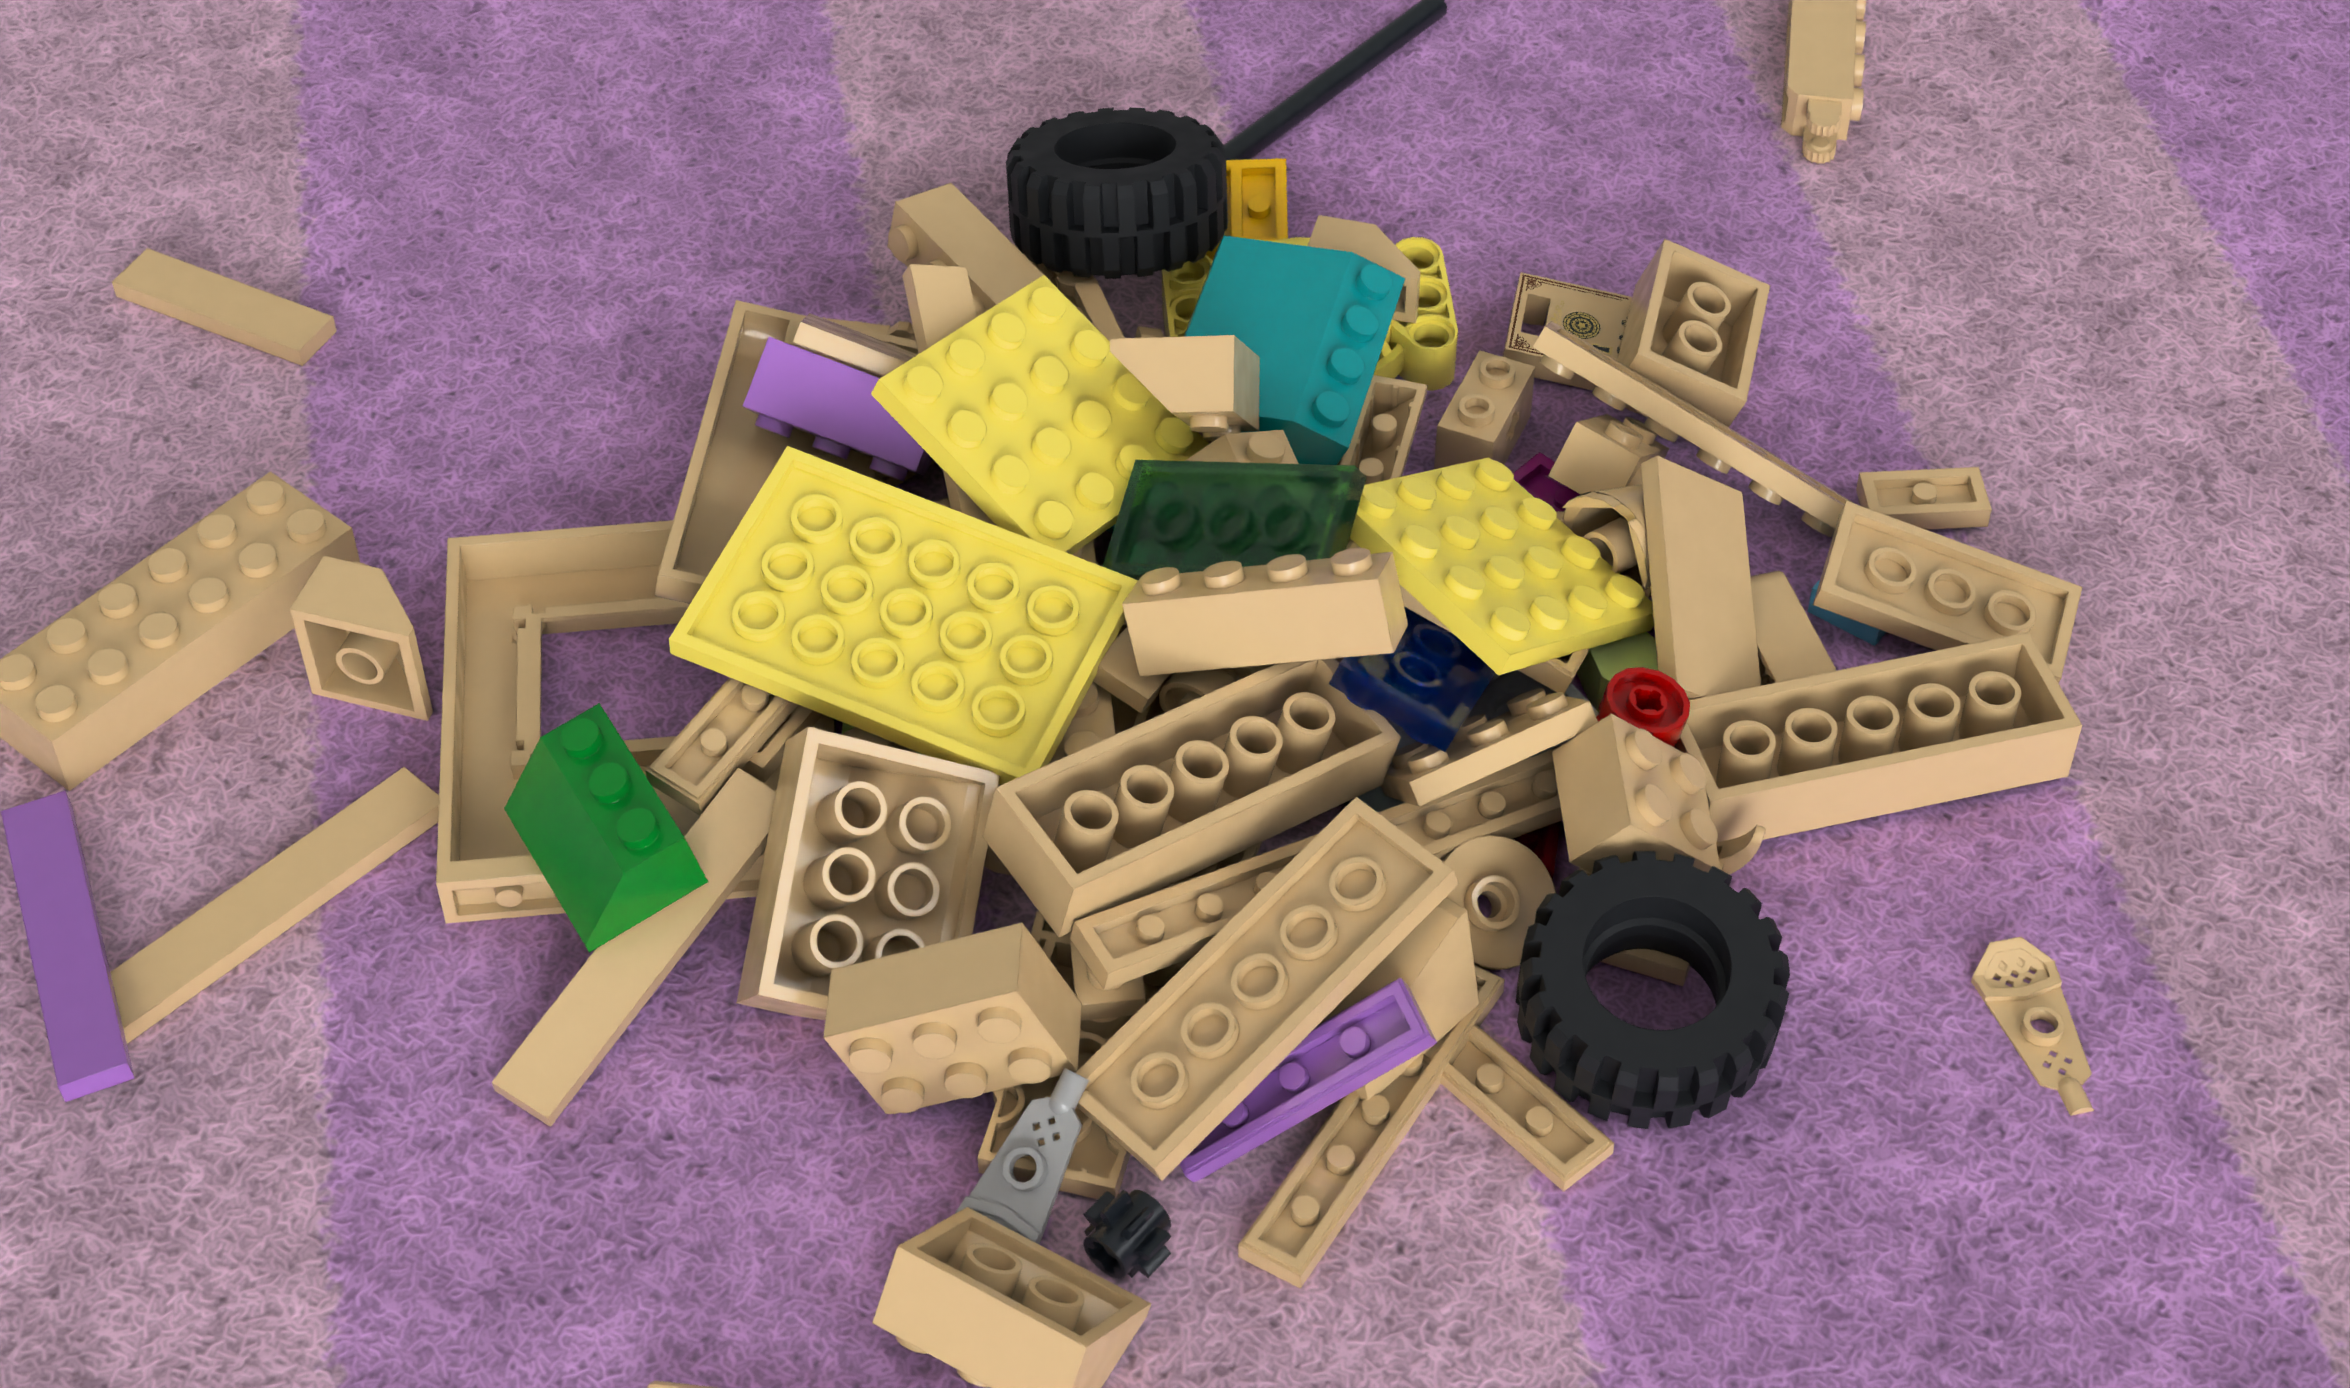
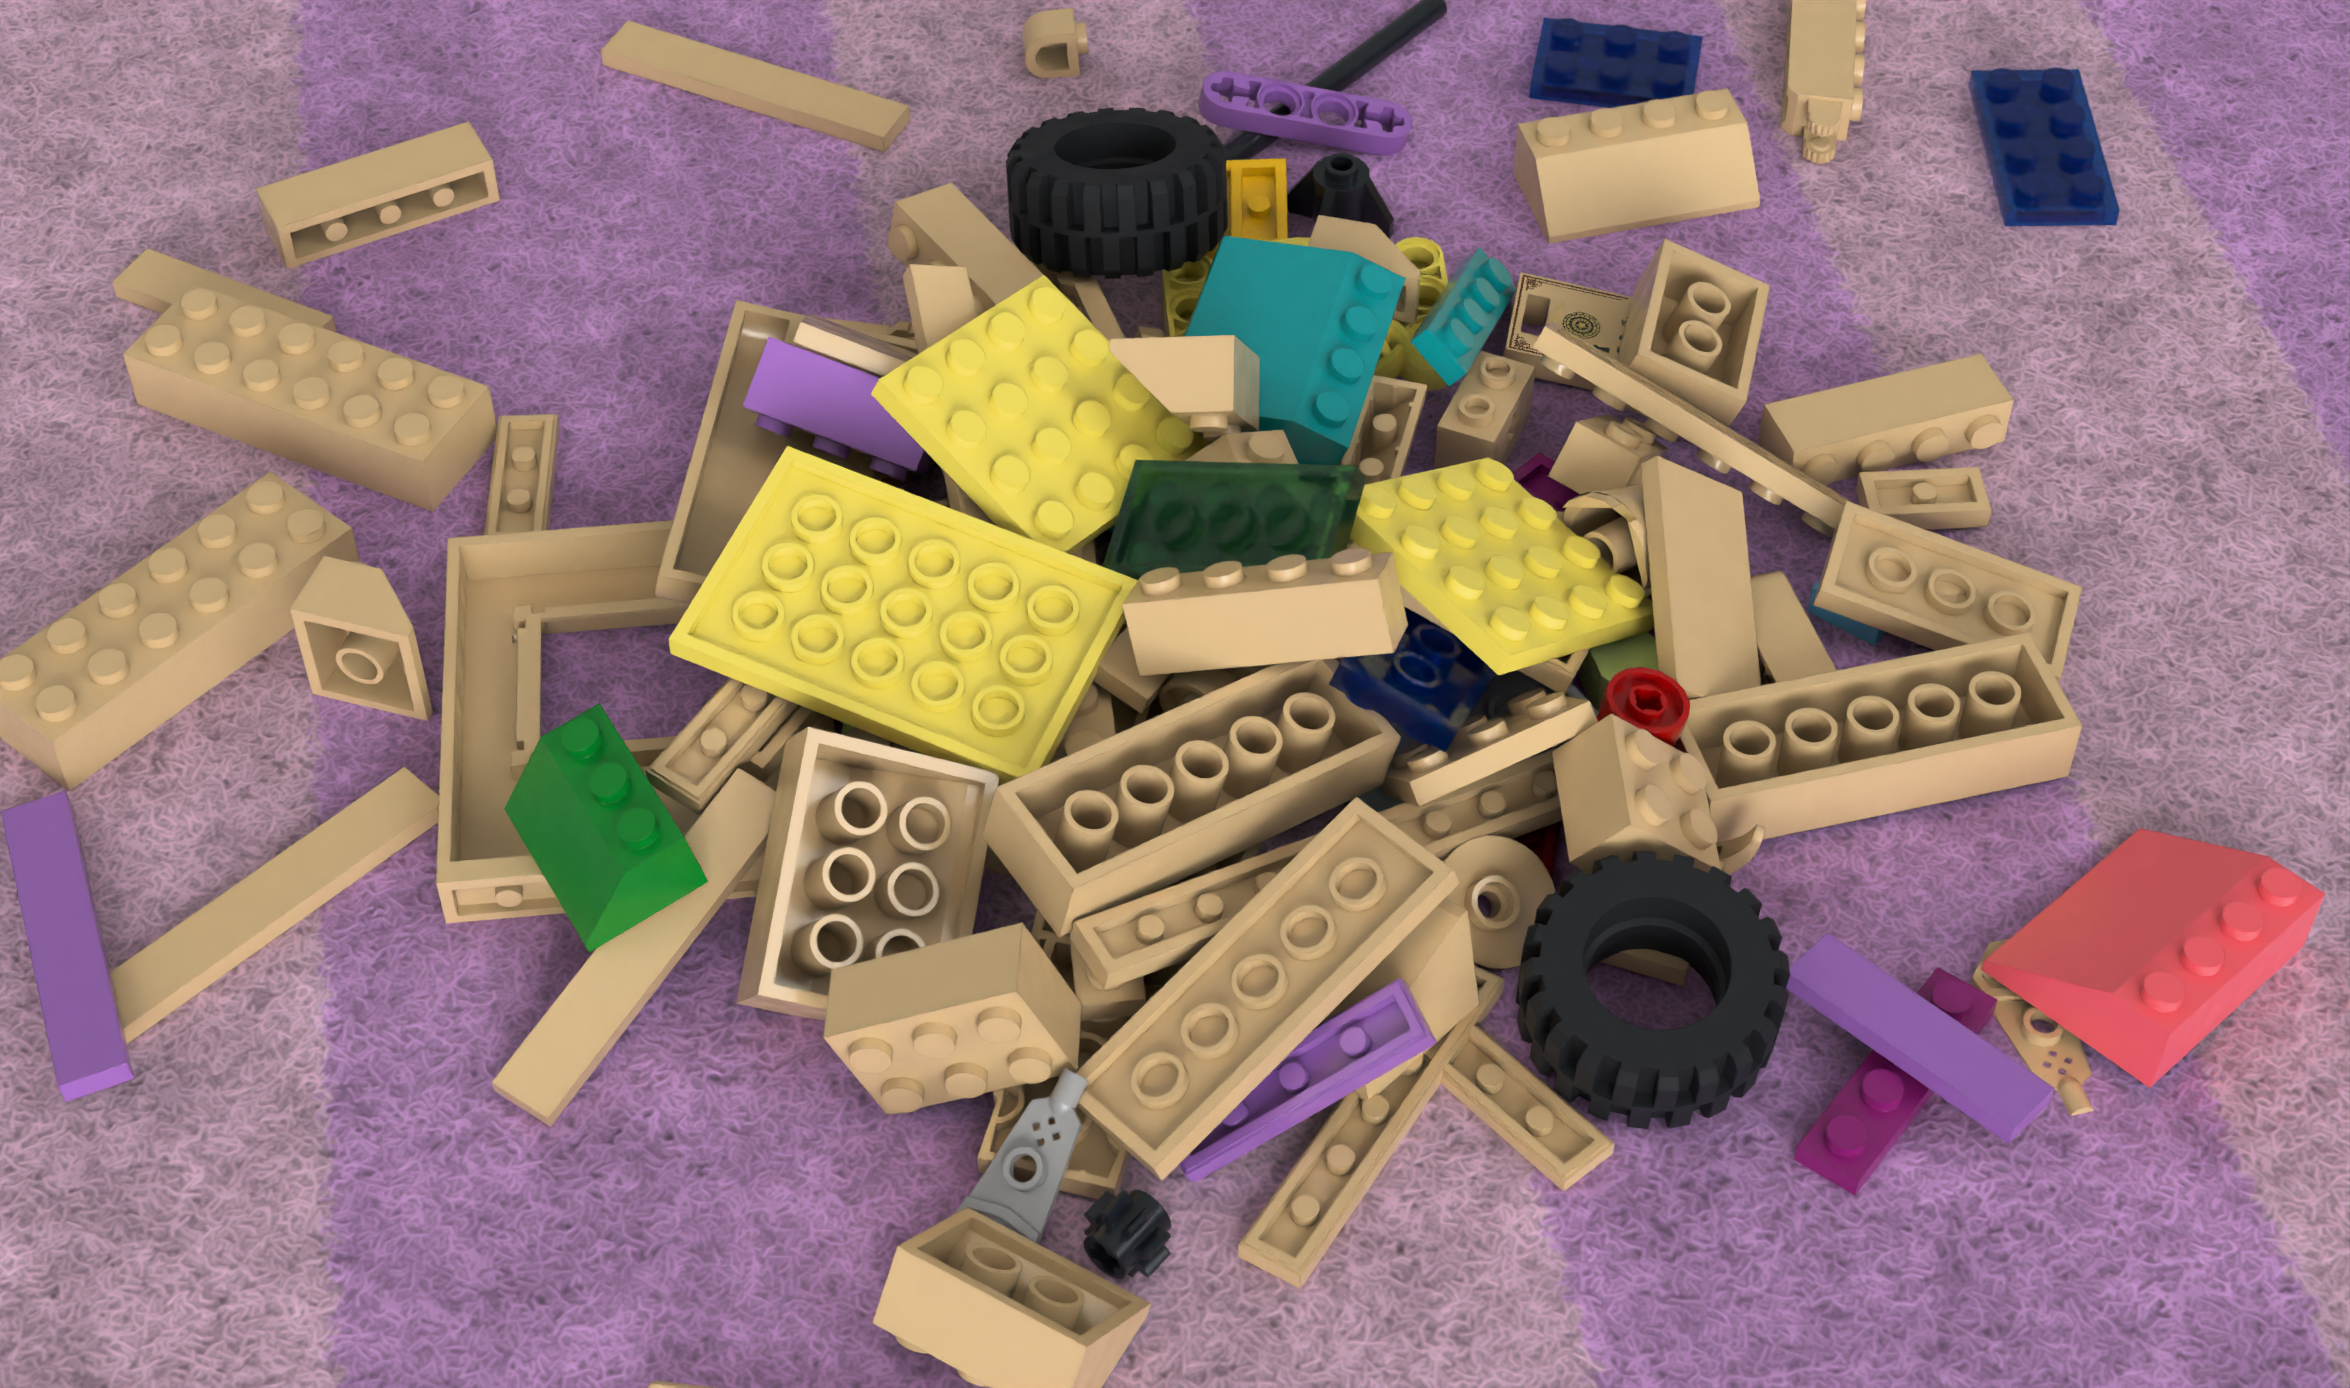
(312, 396): none -> tan brick
(378, 194): none -> tan brick
(523, 474): none -> tan tile
(756, 85): none -> tan tile
(1054, 43): none -> tan plate
(1305, 106): none -> medium lavender beam
(1340, 189): none -> black brick
(1464, 315): none -> teal plate
(1612, 64): none -> clear blue plate
(1636, 165): none -> tan slope
(1882, 1098): none -> magenta plate
(1889, 420): none -> tan brick
(1919, 1038): none -> medium lavender tile
(2043, 148): none -> clear blue plate
(2158, 946): none -> coral slope

